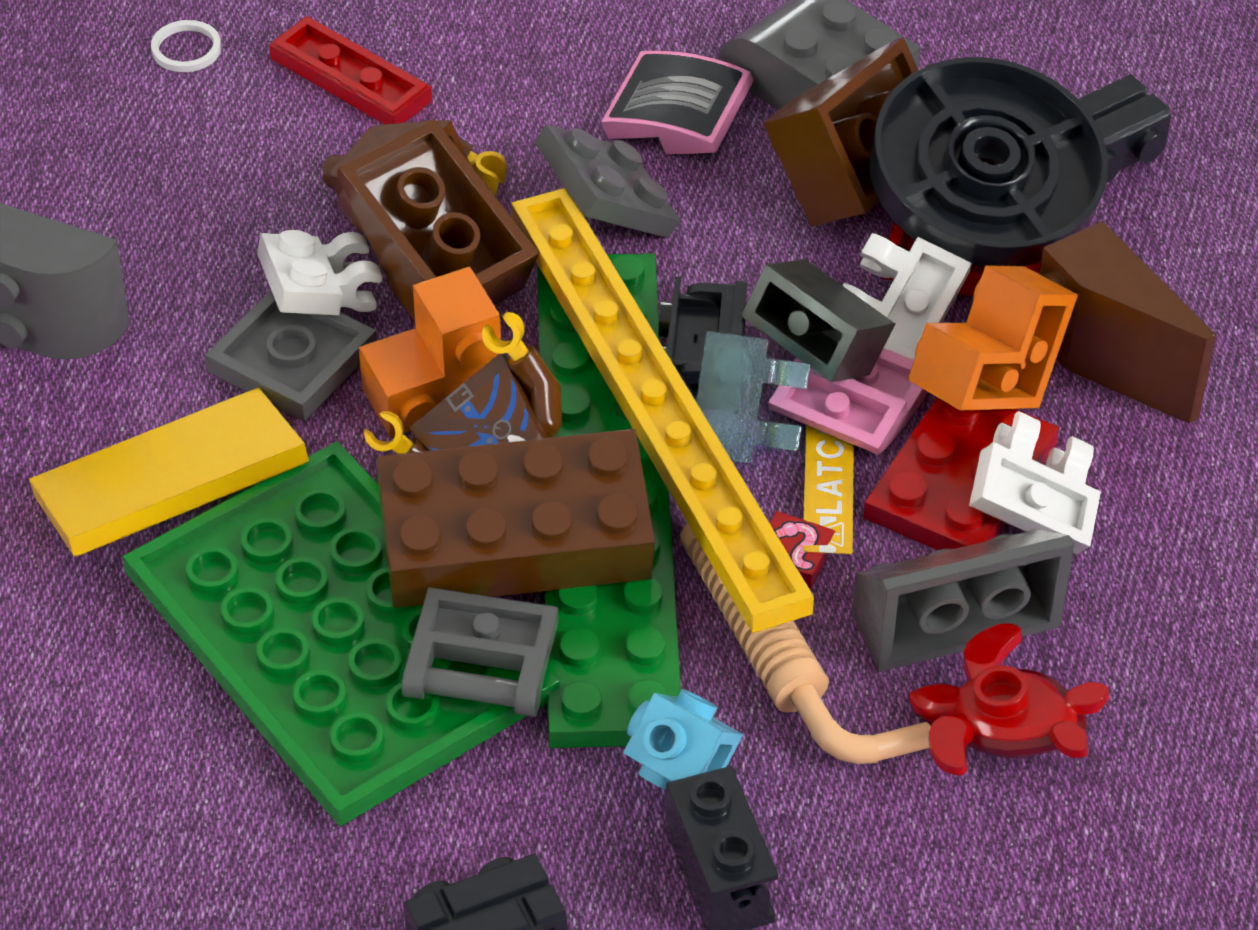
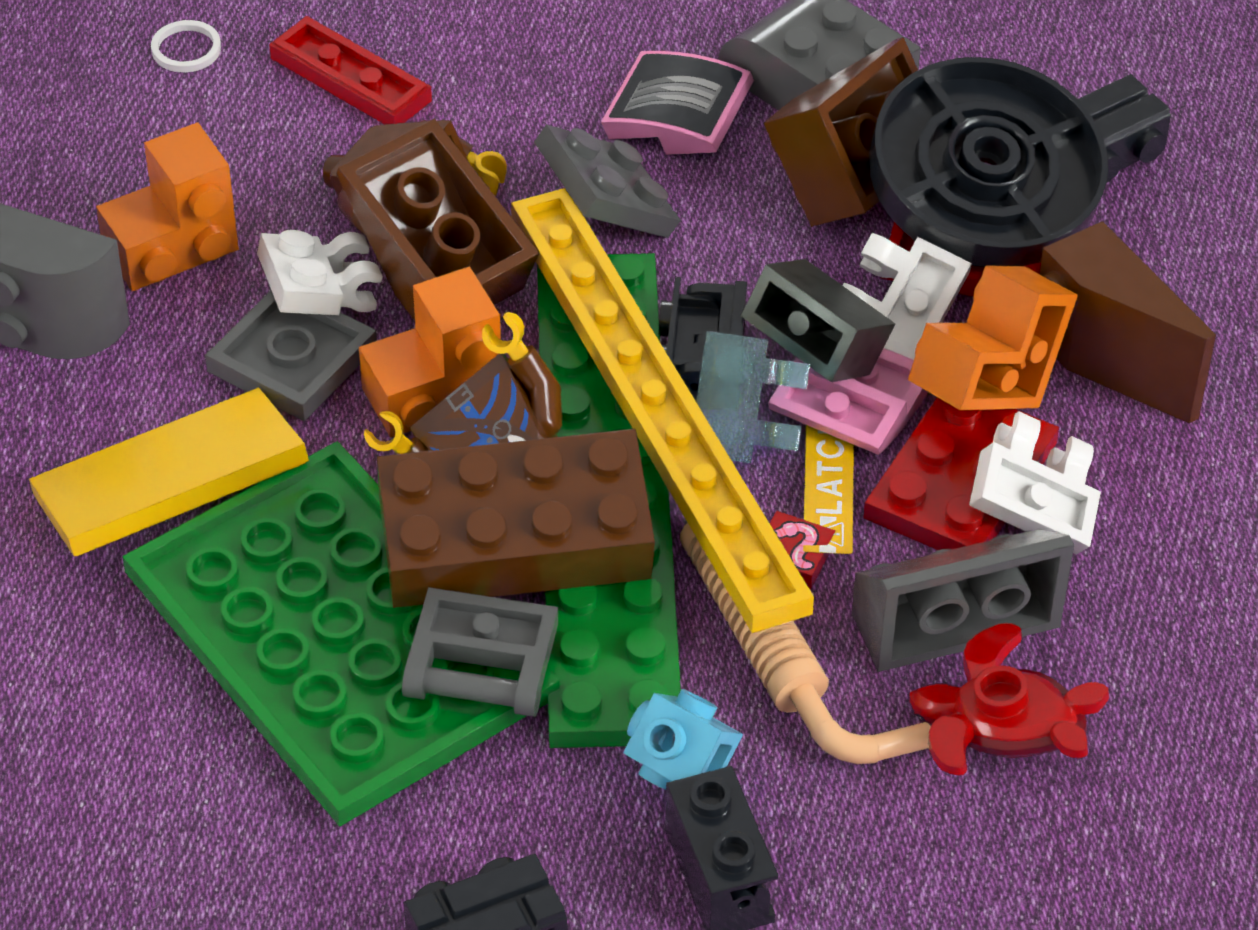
(180, 217): none -> orange brick

